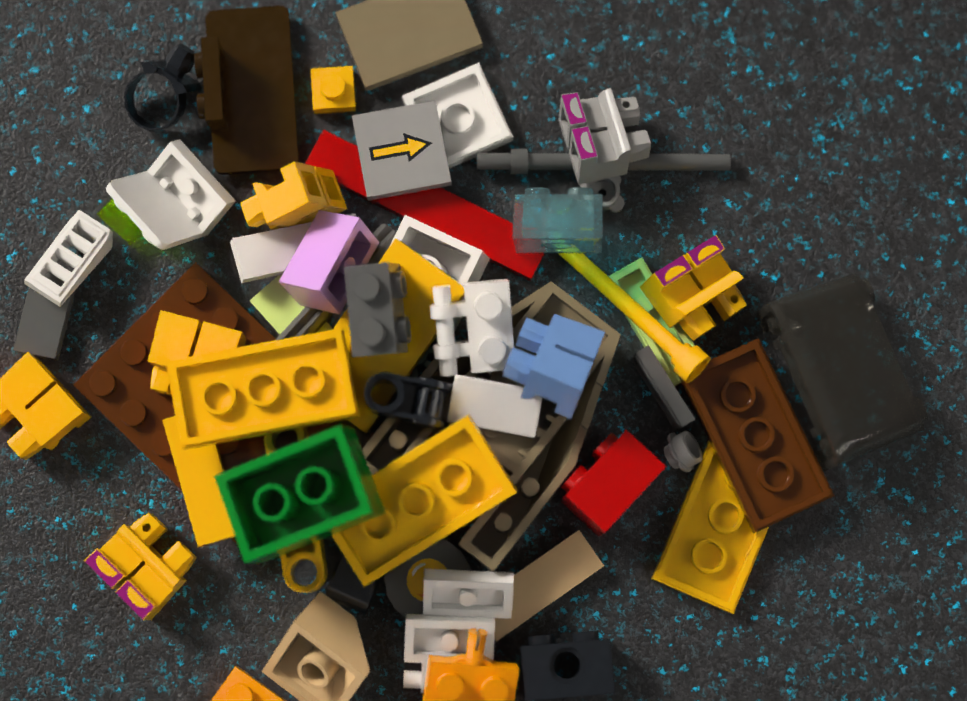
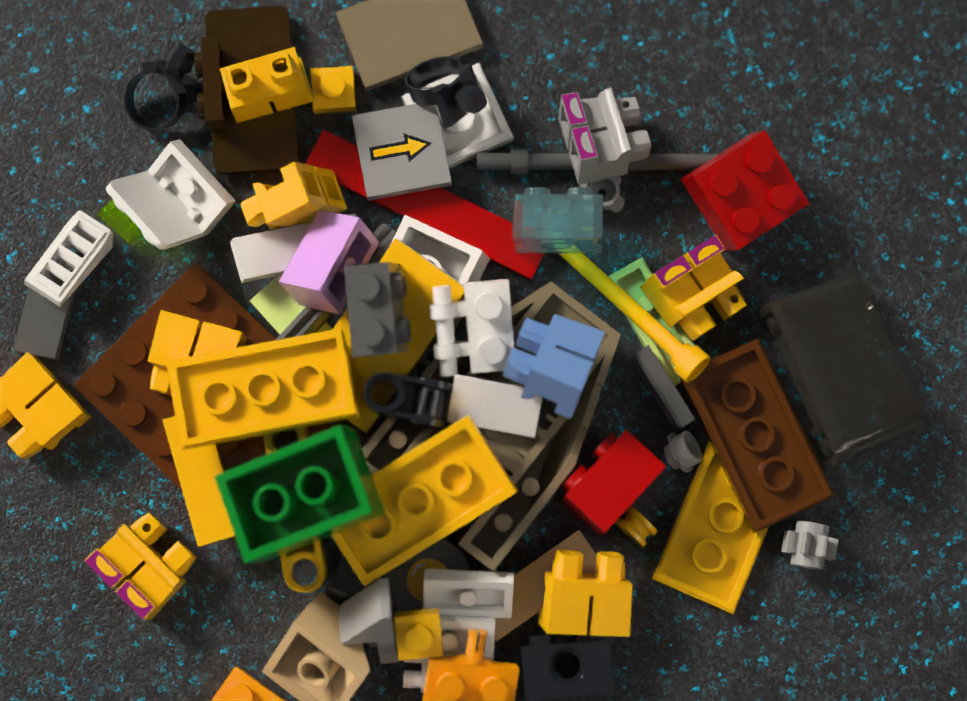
(265, 79): none -> yellow hips
(370, 619): none -> light grey slope
(418, 634): none -> yellow plate
(452, 100): none -> black piece
(586, 601): none -> yellow hips
(636, 526): none -> yellow bush
(745, 191): none -> red brick
(810, 545): none -> light grey gear

